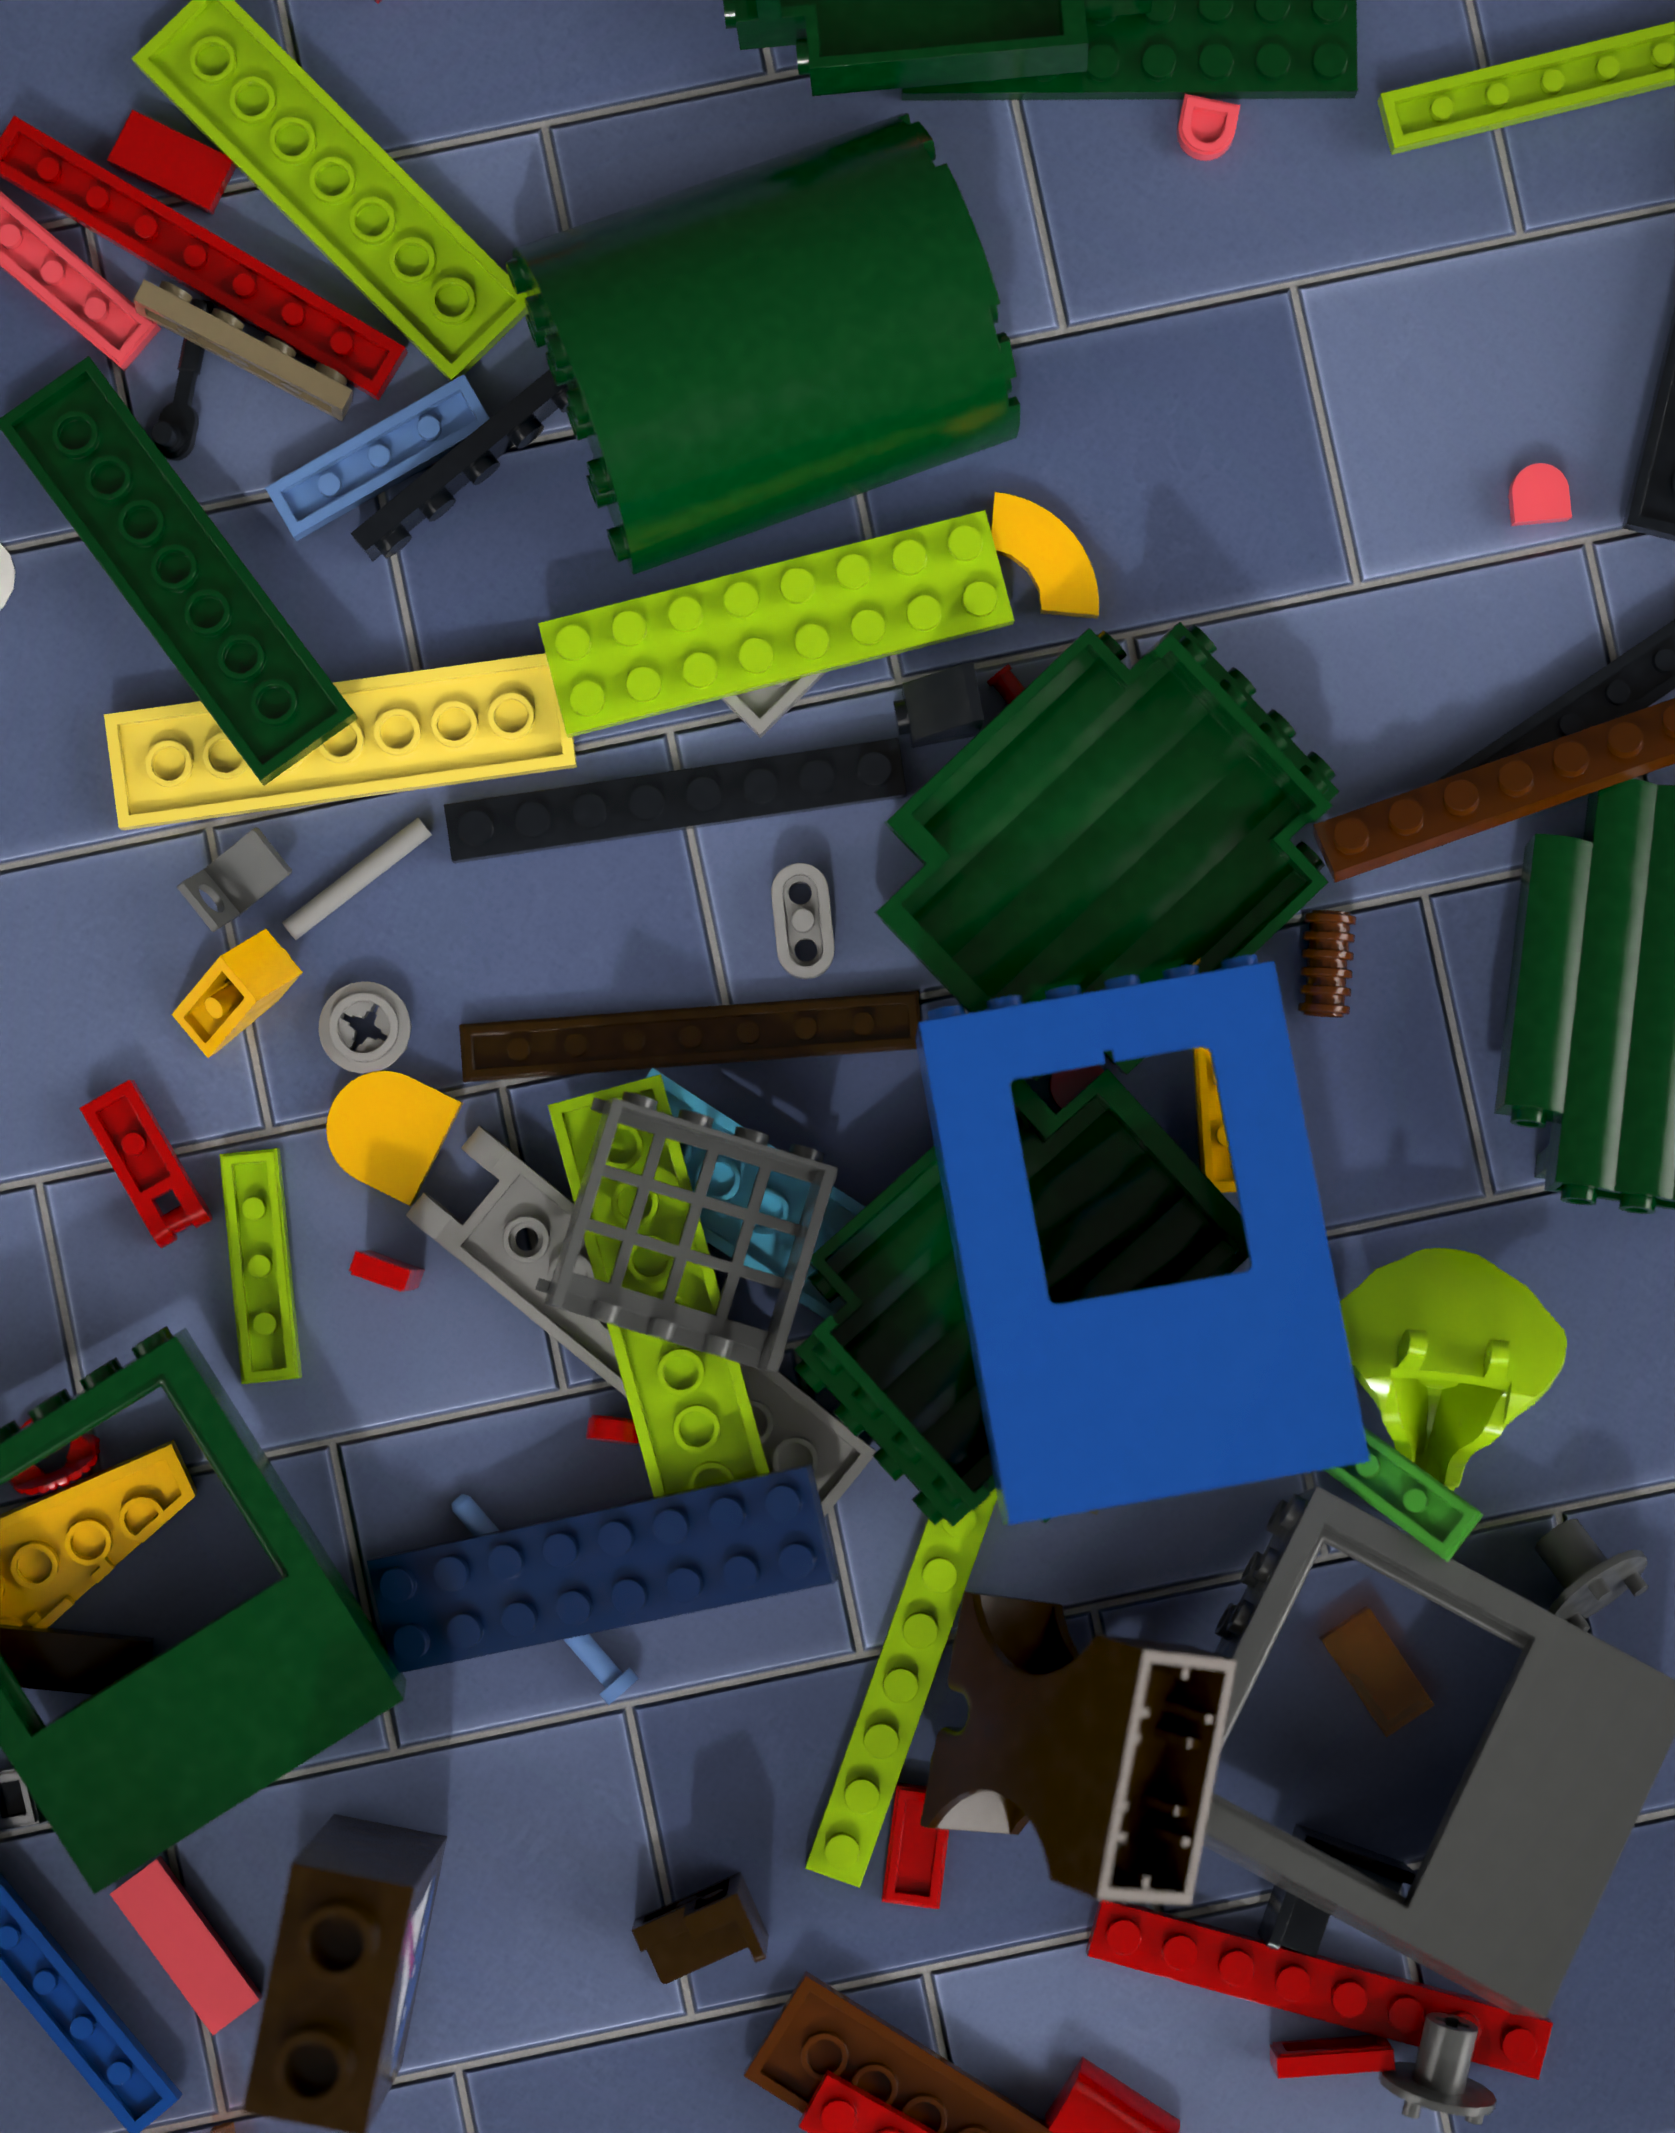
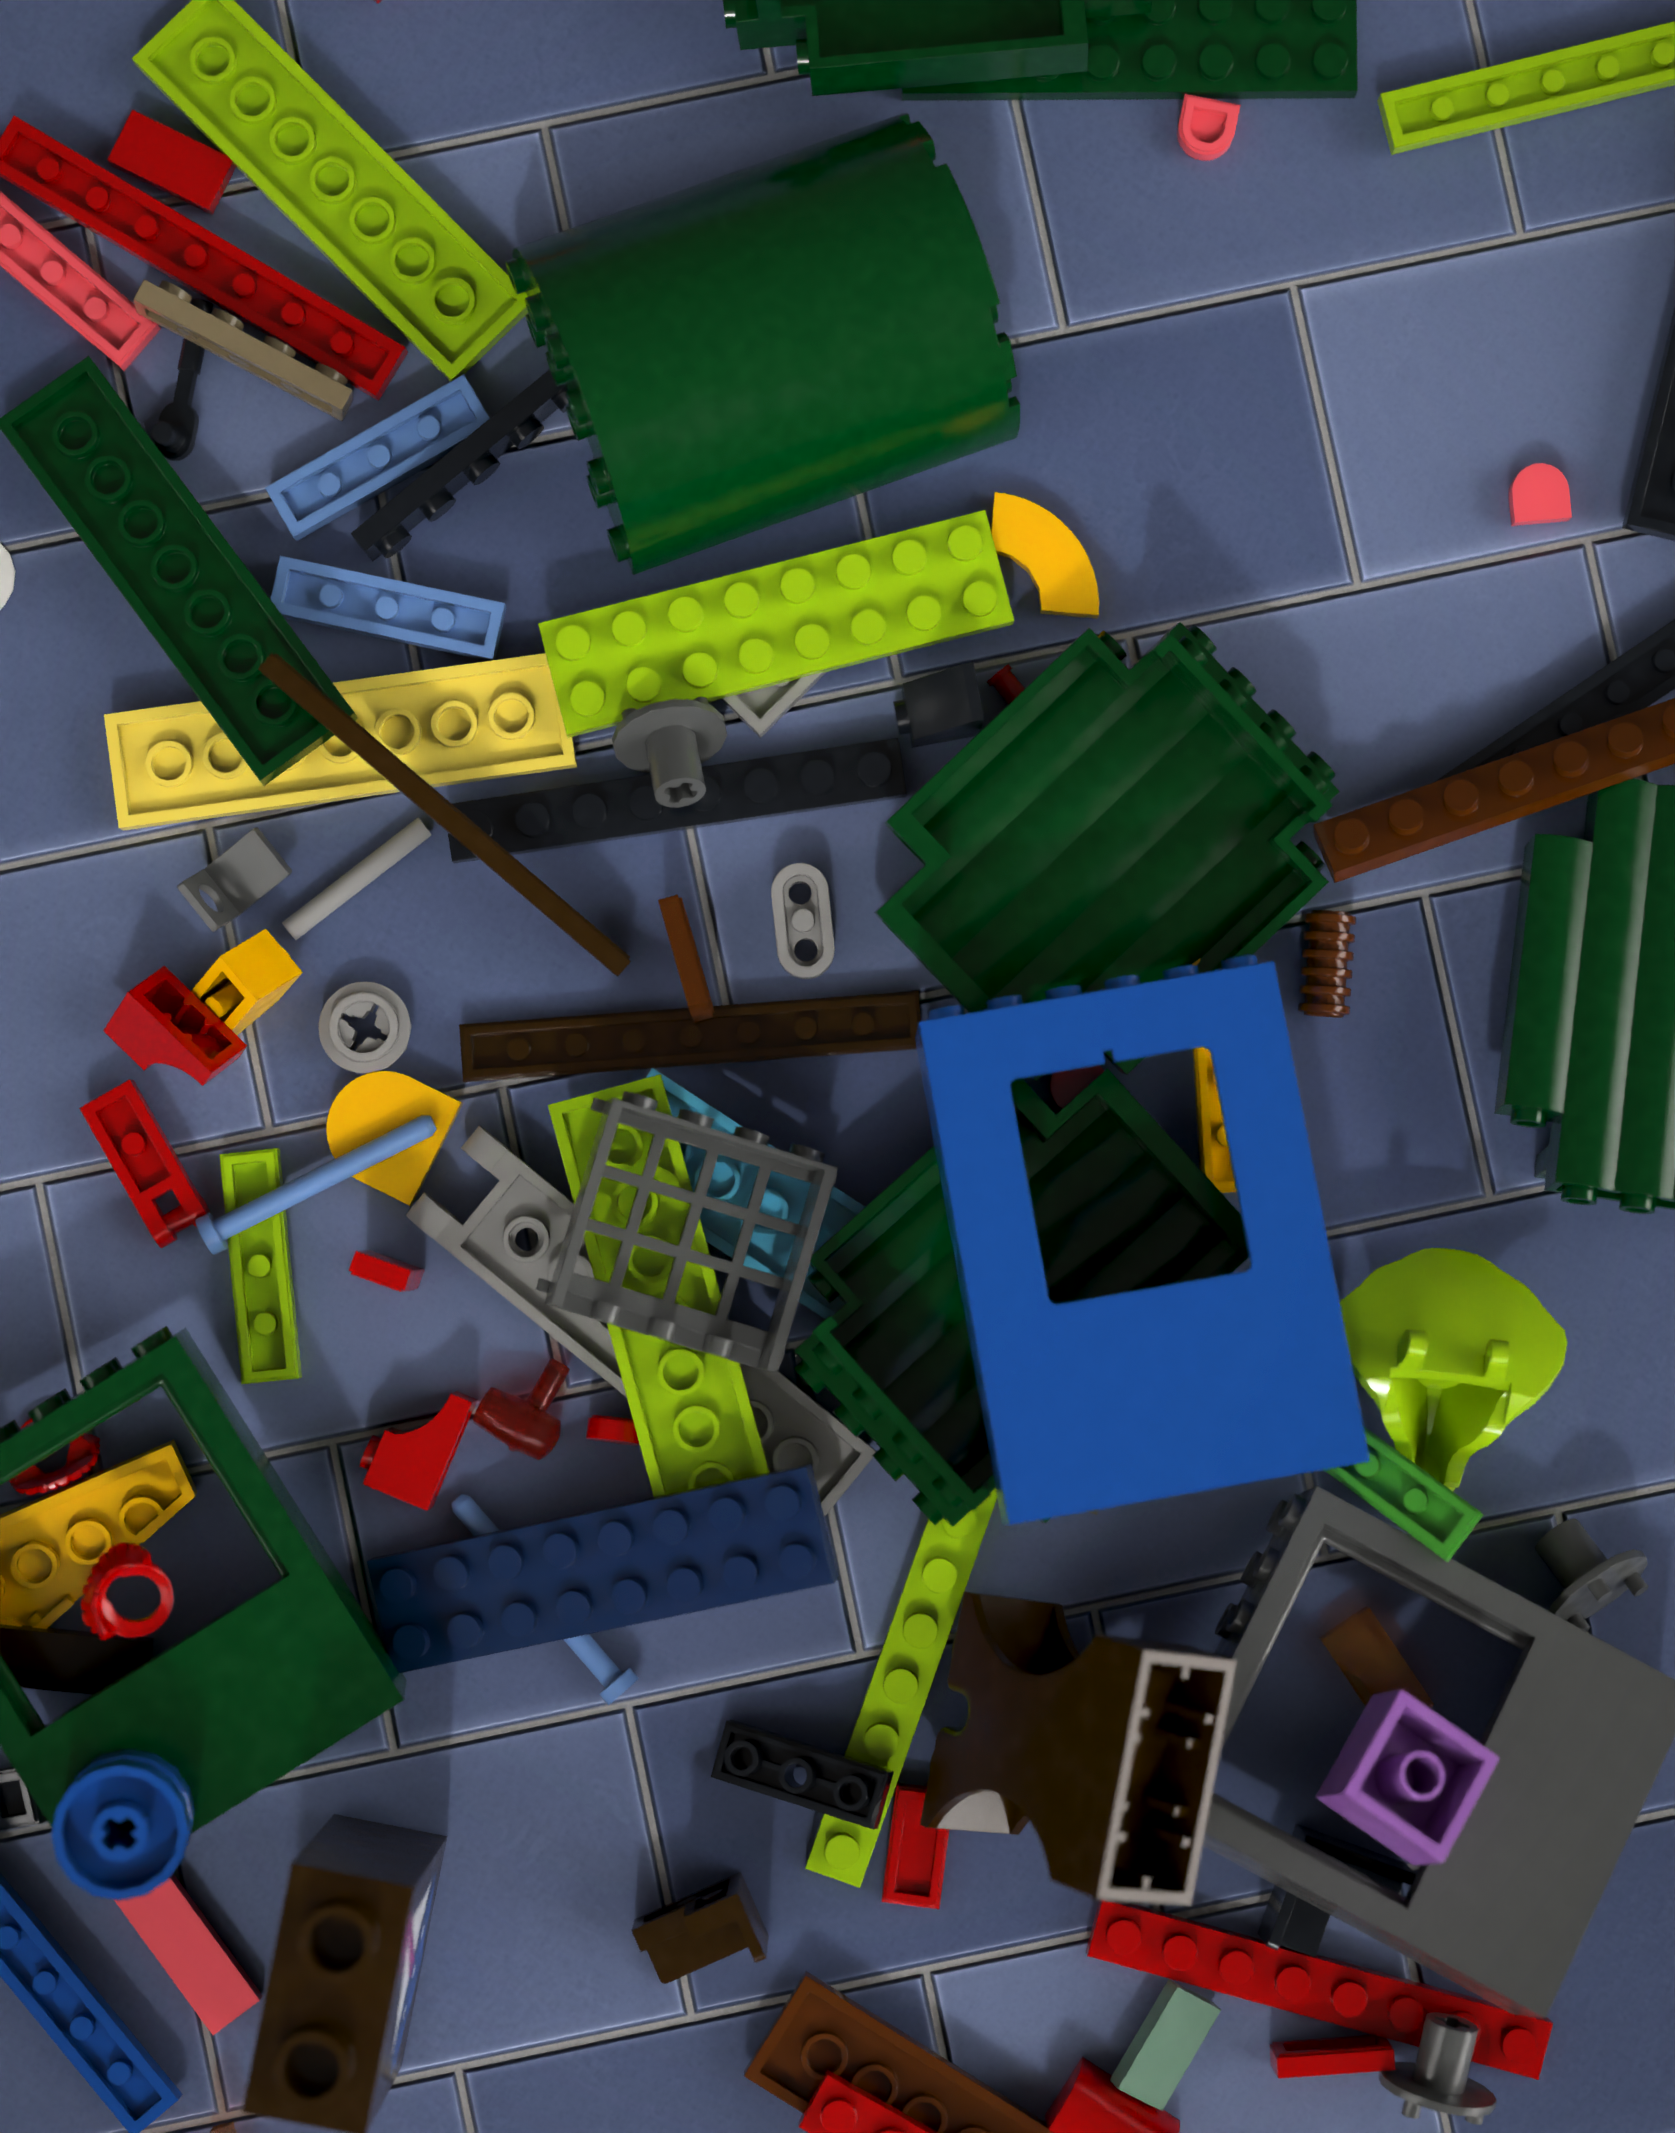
(118, 1860): none -> blue wheel
(123, 1561): none -> red piece
(173, 1027): none -> red arch
(216, 1231): none -> medium blue bar
(388, 608): none -> medium blue plate
(416, 1461): none -> red arch
(444, 813): none -> dark brown tile
(524, 1423): none -> clear red piece
(671, 744): none -> dark grey piece
(687, 958): none -> reddish brown tile
(833, 1782): none -> black tile
(1165, 2045): none -> sand green tile
(1407, 1777): none -> medium lavender brick

